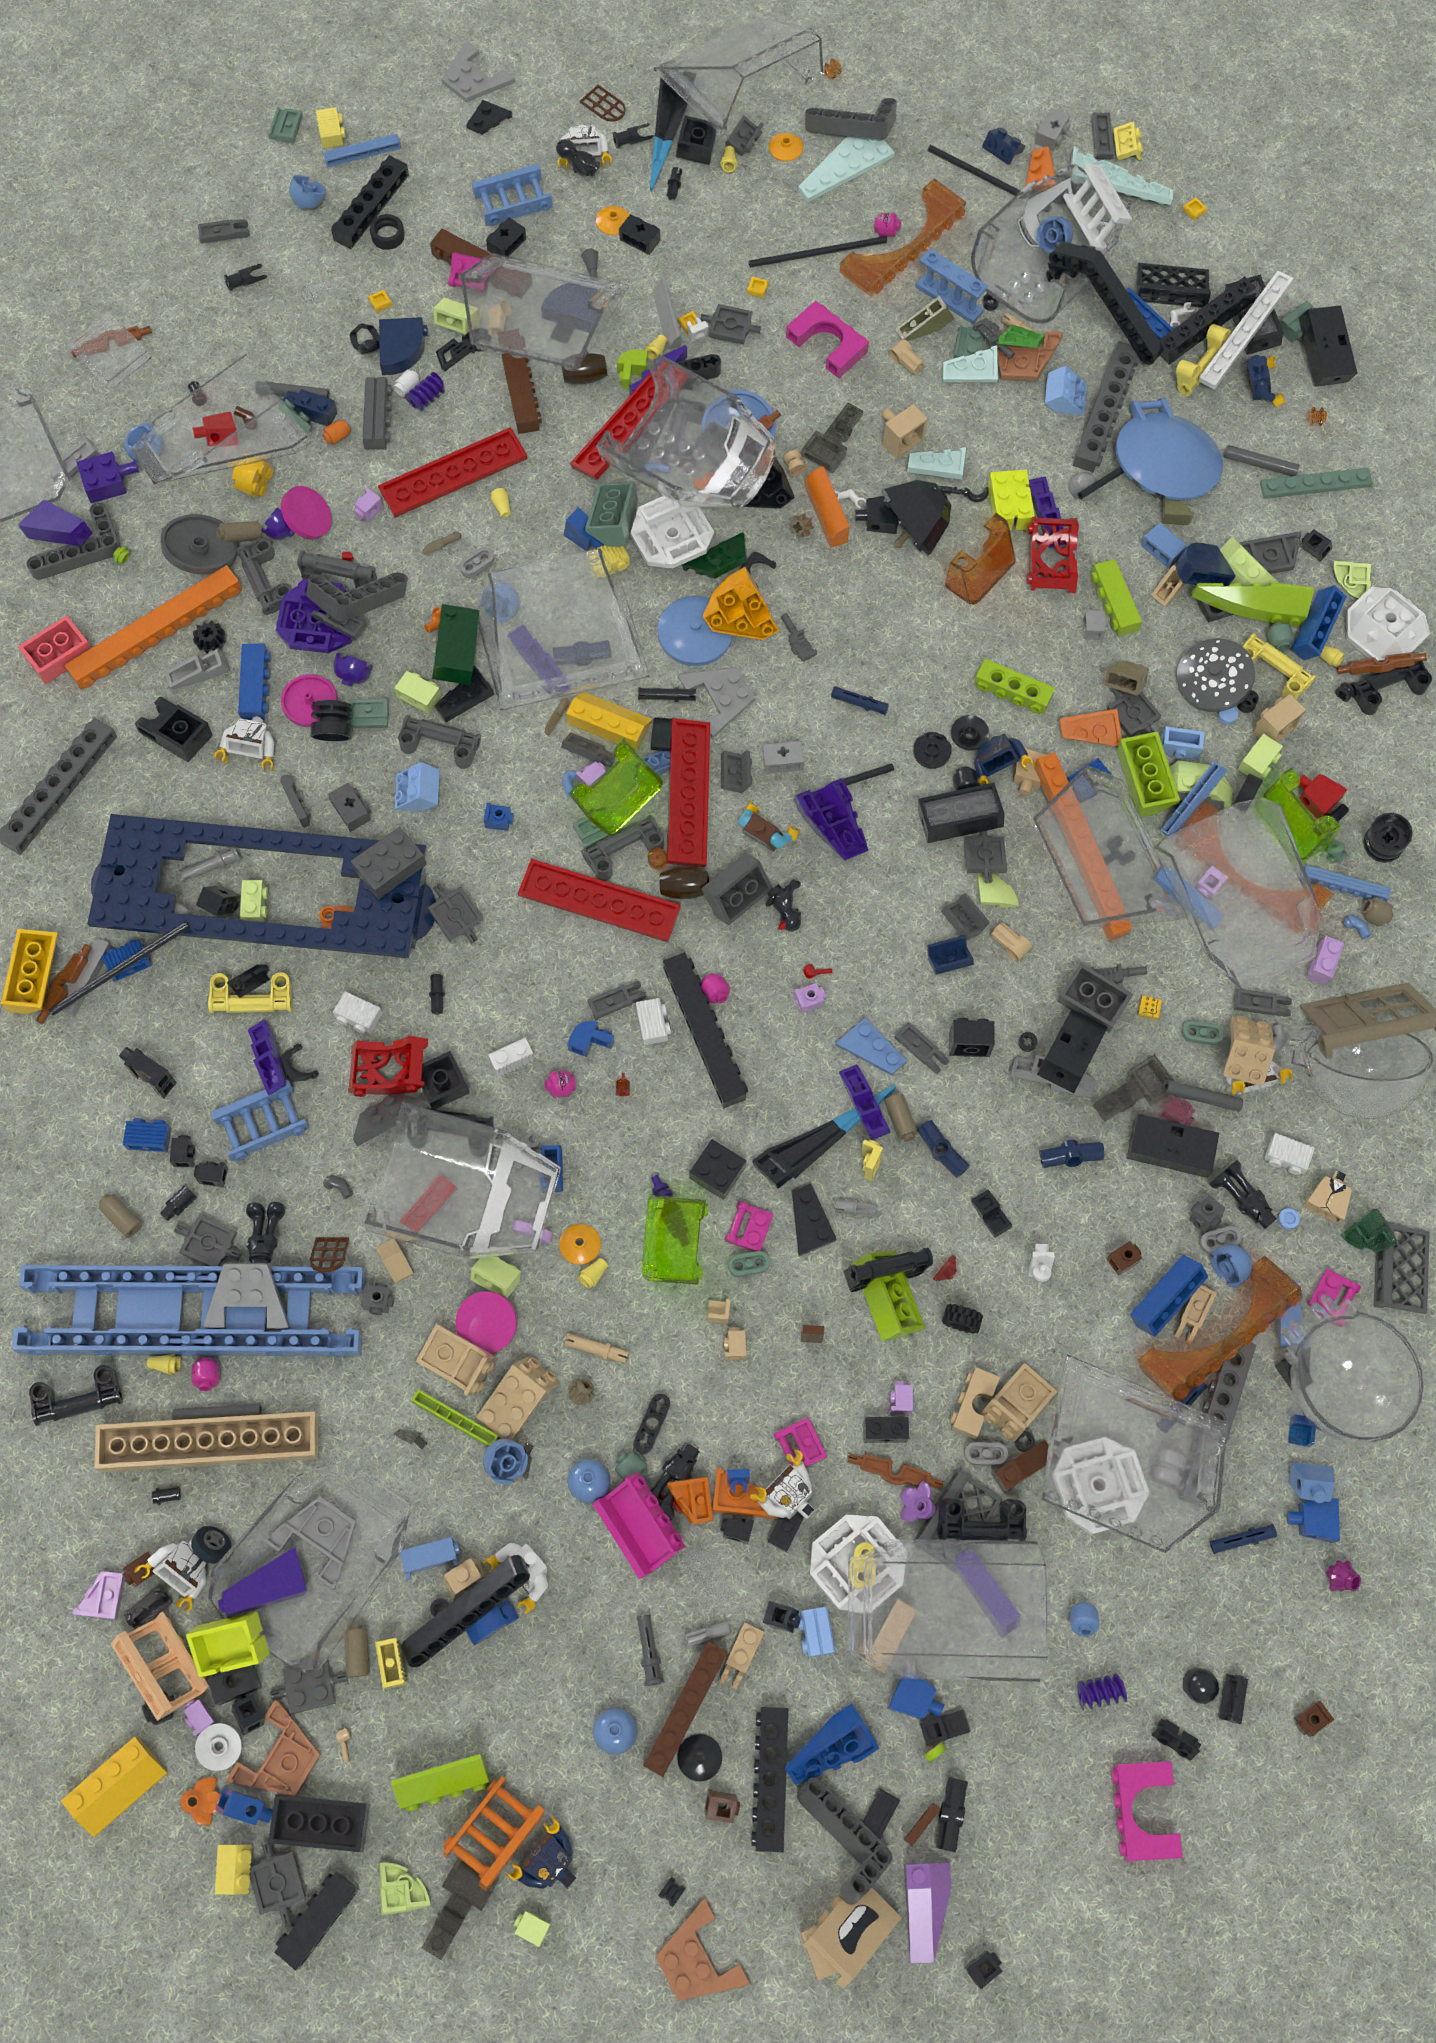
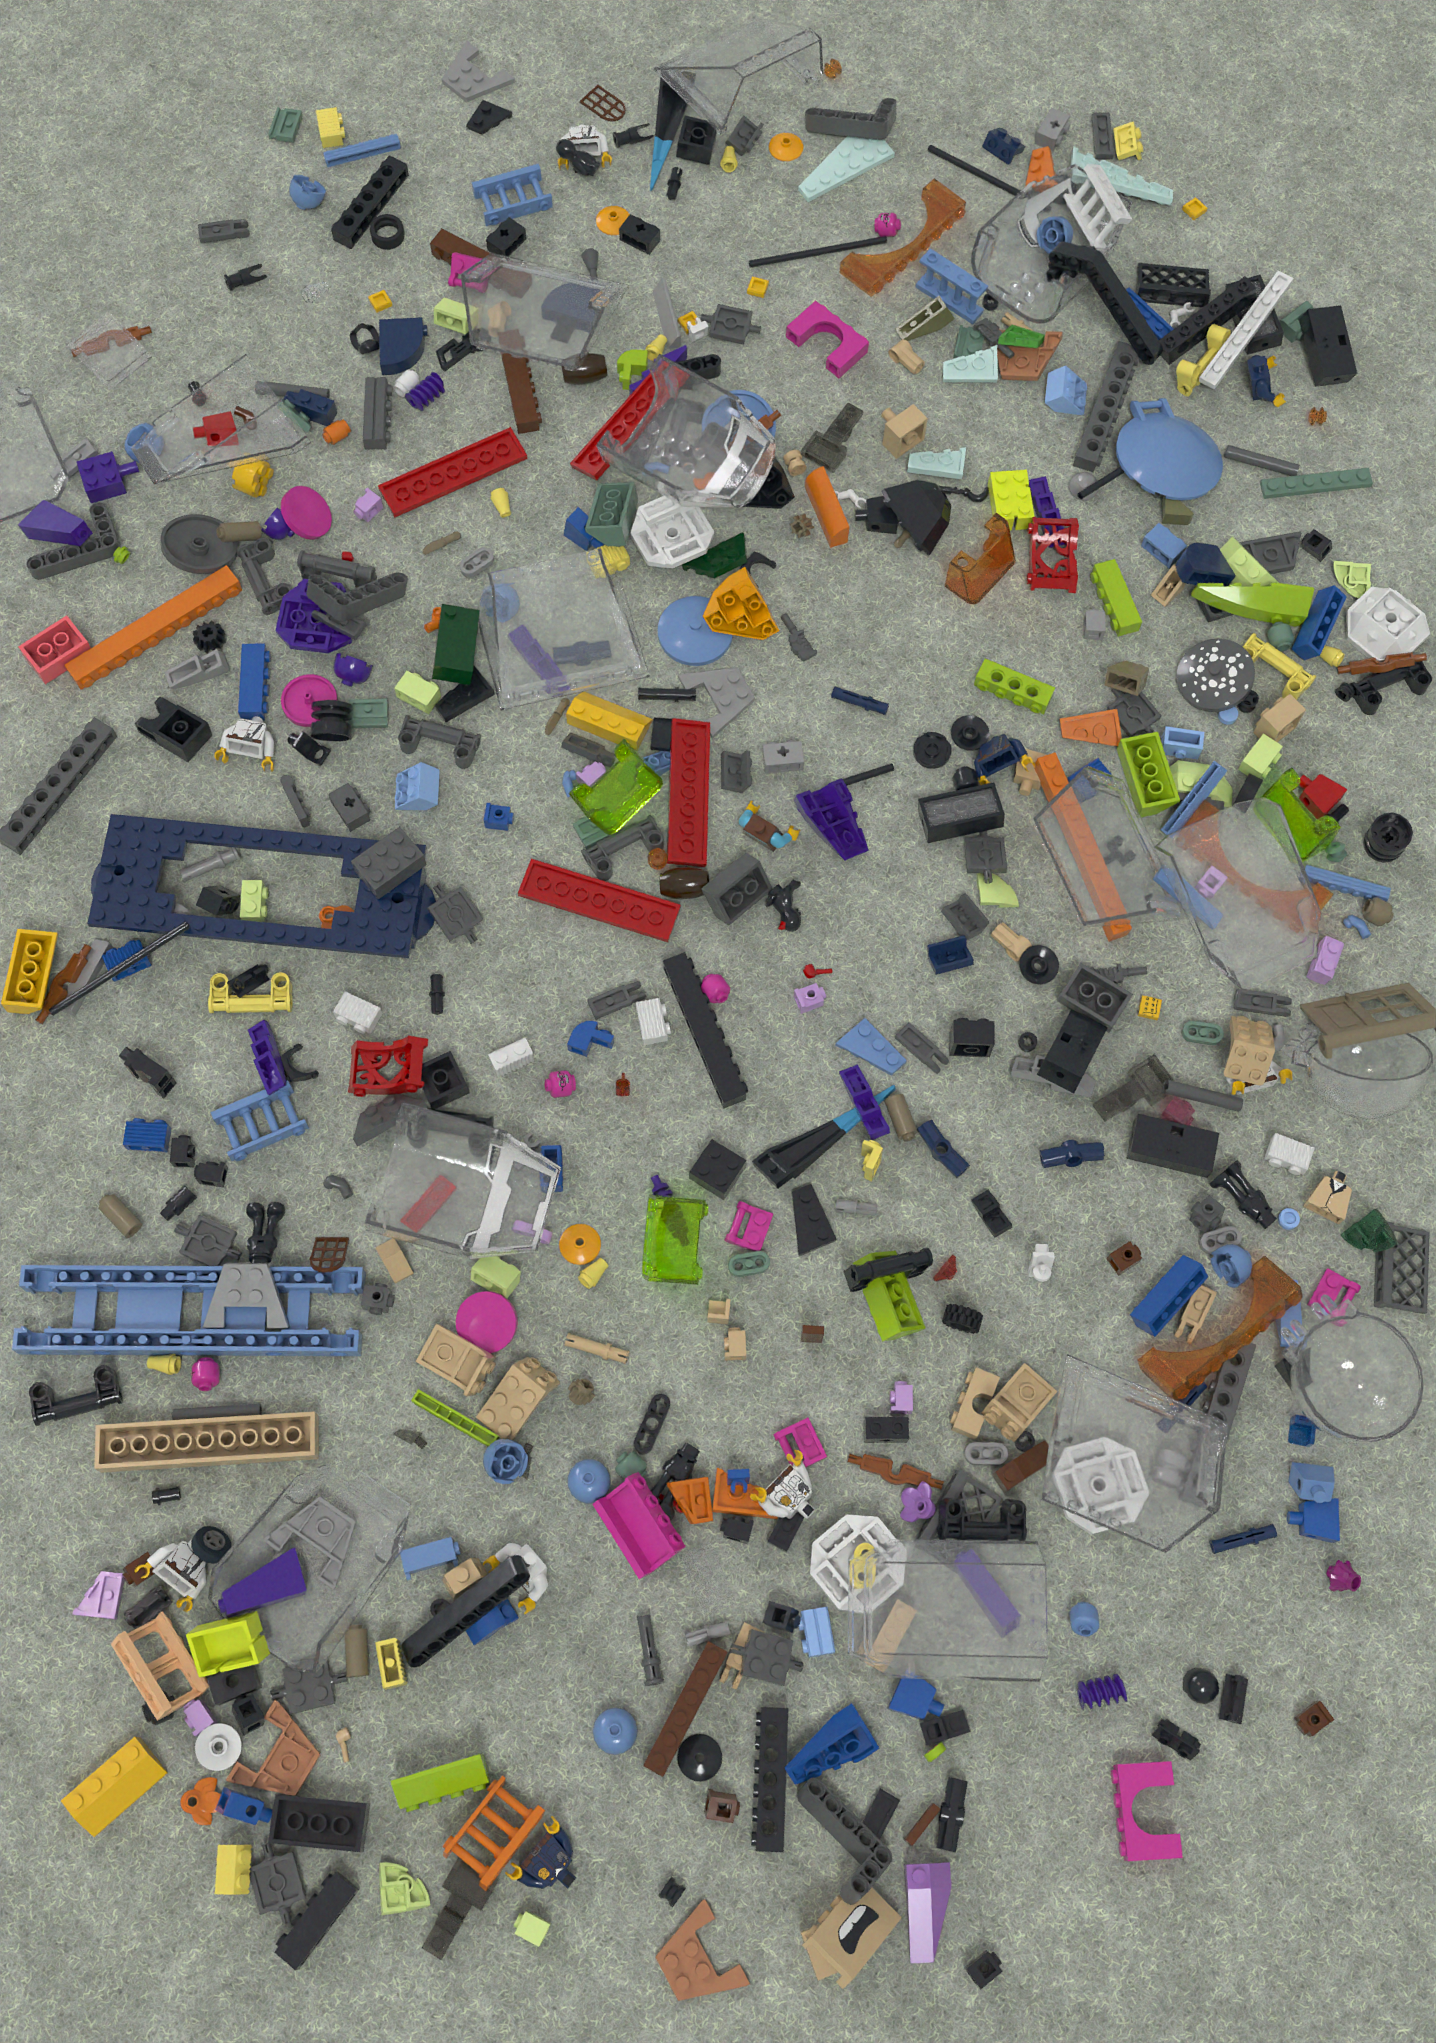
(308, 747): none -> black bracket
(766, 1657): none -> dark grey plate
(1045, 958): none -> black dish

